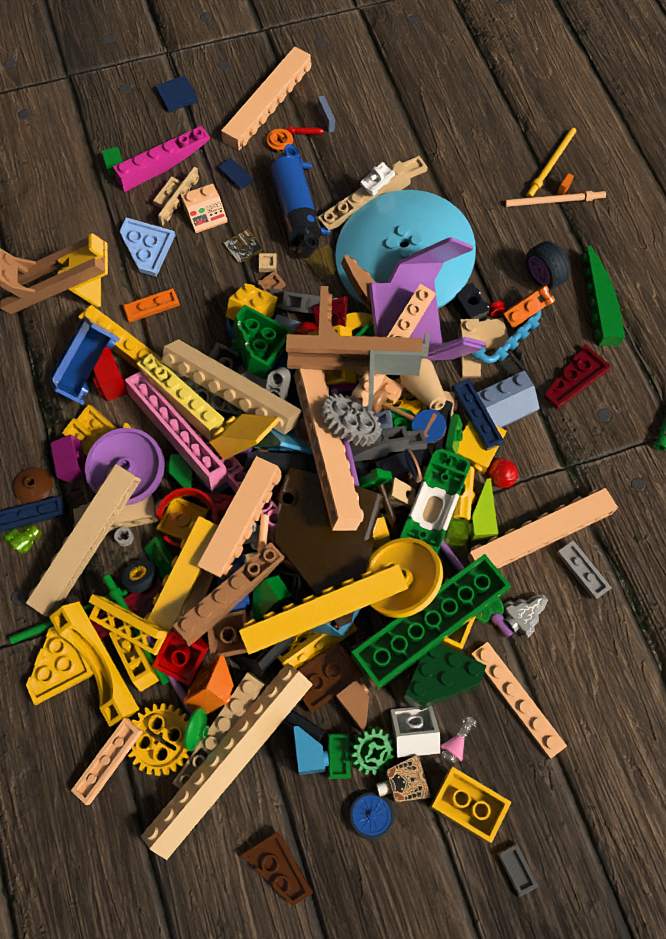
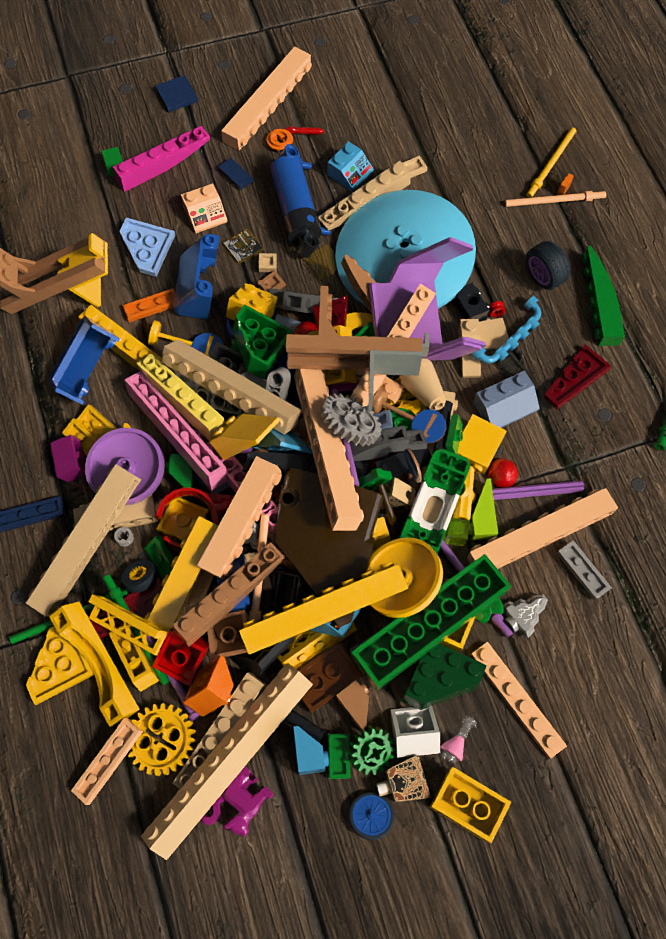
(23, 541): clear neon green piece -> none
(33, 493): reddish brown dish -> none
(108, 377): red slope -> none
(170, 195): tan bracket -> none
(191, 293): none -> blue windscreen
(196, 729): green dish -> none
(203, 343): none -> piece
(240, 798): none -> magenta animal
(269, 596): green slope -> none
(278, 866): reddish brown wing -> none
(326, 114): sand blue tile -> none
(349, 167): none -> dark azure slope
(377, 178): white hips -> none
(477, 414): dark blue tile -> none
(517, 870): dark grey tile -> none
(528, 306): orange plate -> none
(538, 490): none -> medium lavender axle

